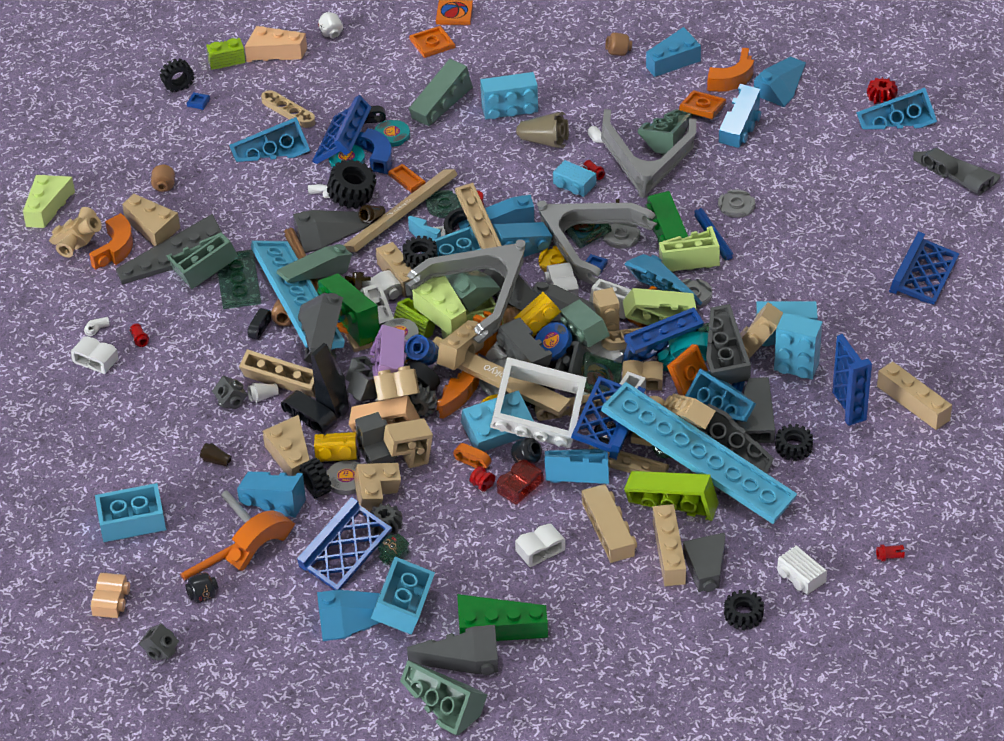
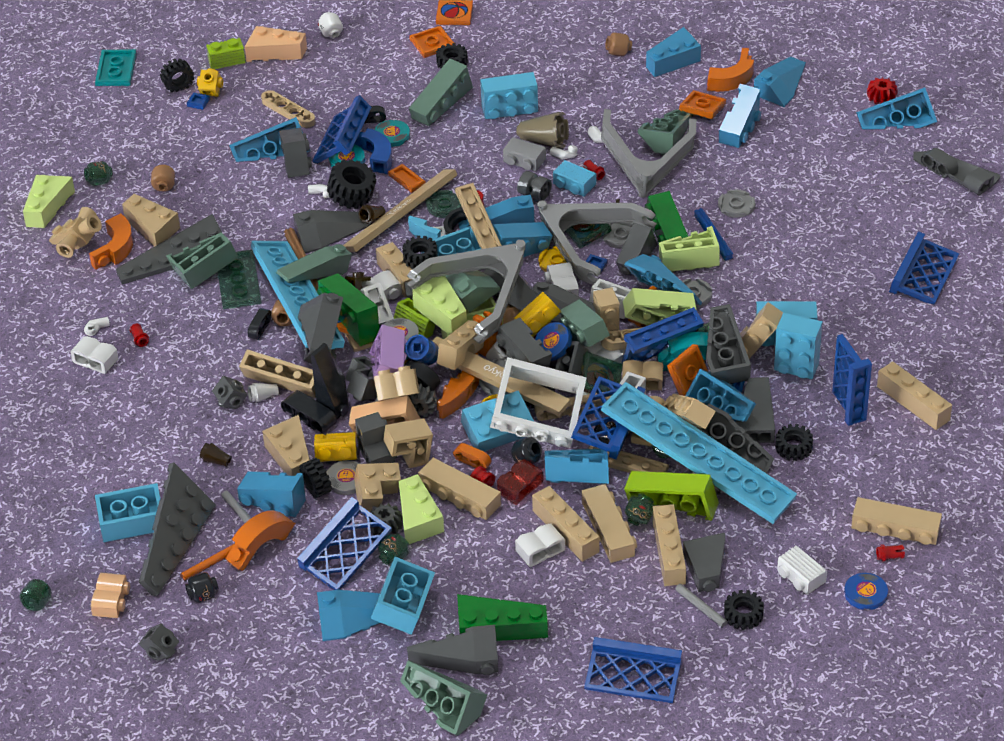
(35, 595): none -> clear green head
(98, 173): none -> clear green head
(116, 67): none -> teal tile
(175, 526): none -> dark grey wing
(210, 82): none -> yellow brick
(295, 148): none -> dark grey brick
(419, 511): none -> yellowish green wedge
(445, 52): none -> black tyre
(460, 489): none -> tan brick
(524, 154): none -> light grey brick
(536, 186): none -> dark grey wheel
(564, 154): none -> white arm
(568, 523): none -> tan brick
(633, 652): none -> blue fence
(639, 242): none -> dark grey slope
(639, 509): none -> clear green head
(701, 605): none -> light grey bar
(866, 591): none -> blue tile
(896, 521): none -> tan brick

